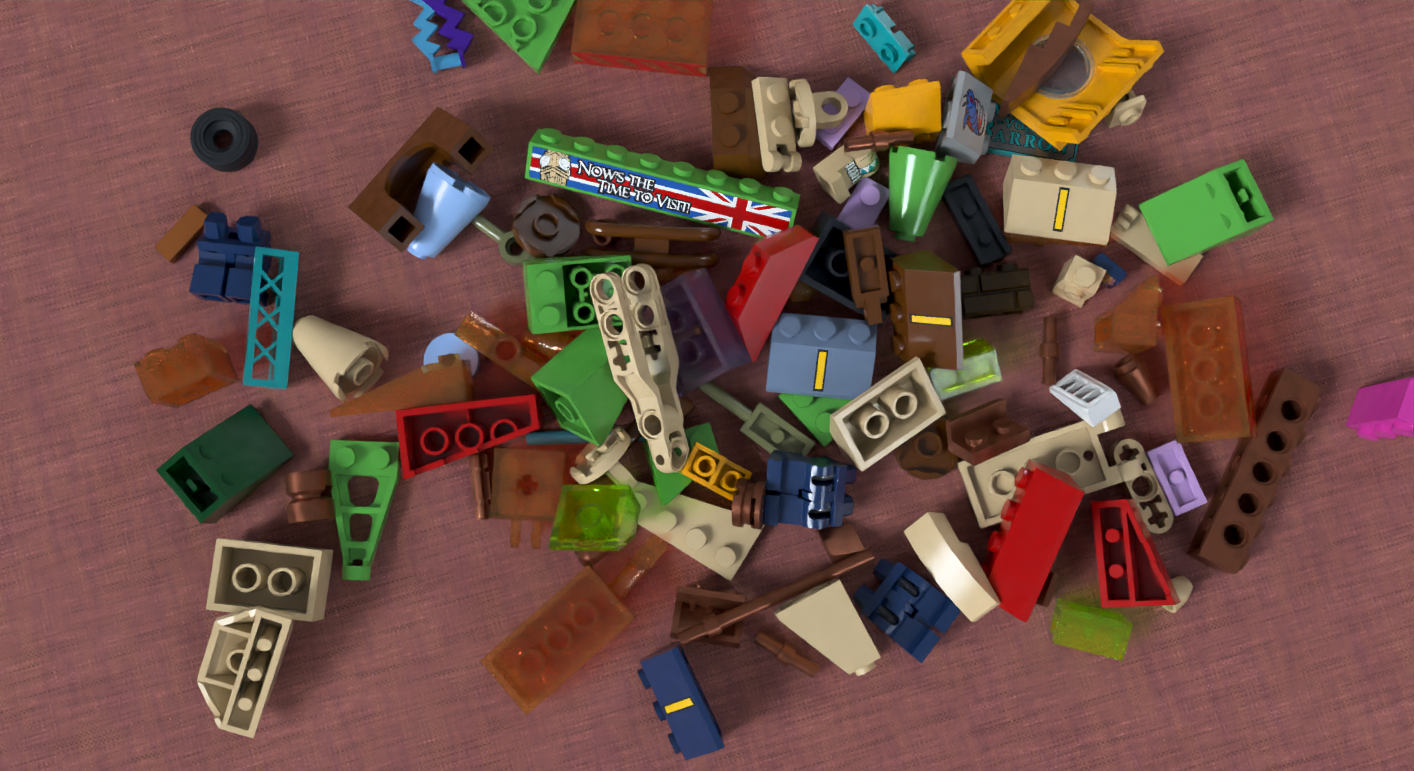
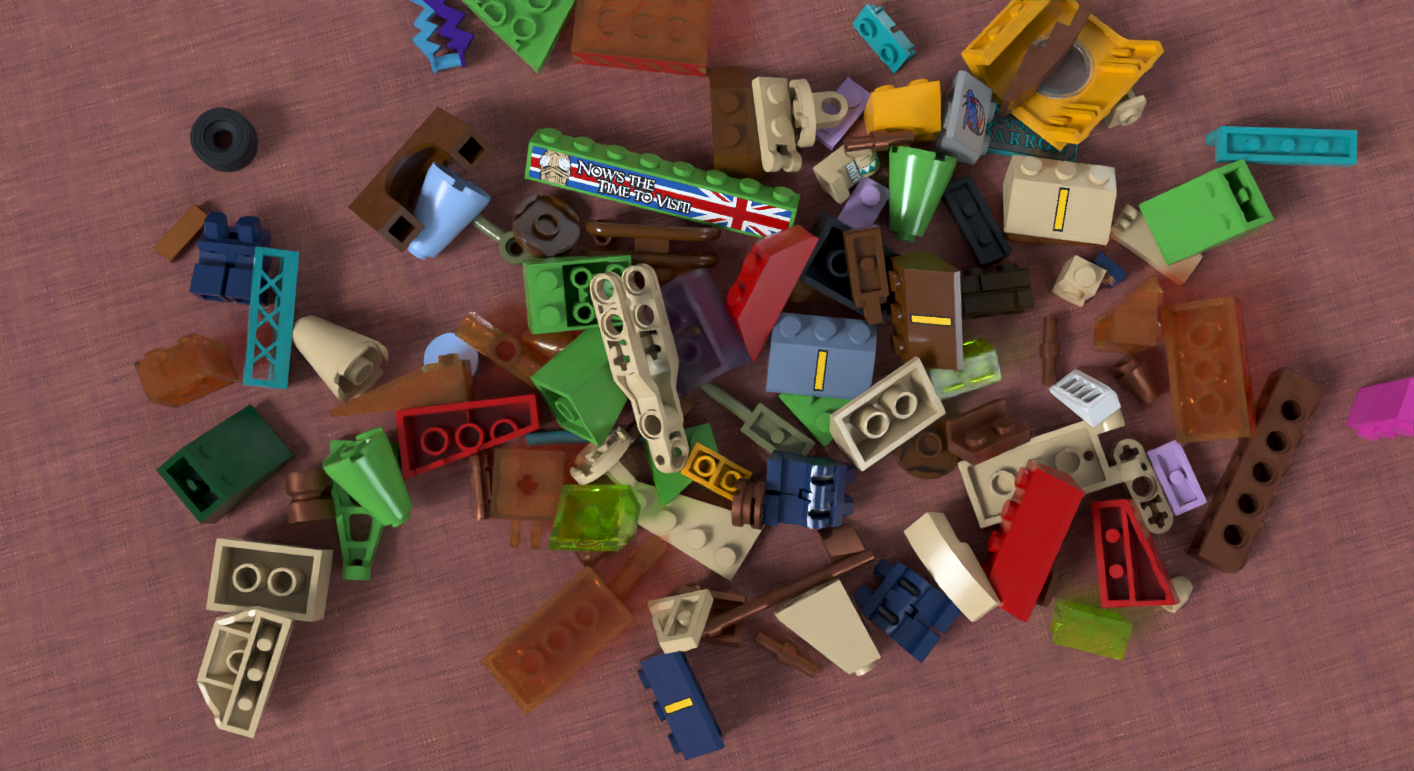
(371, 476): none -> bright green cone
(680, 619): none -> tan wing
(1284, 146): none -> teal fence

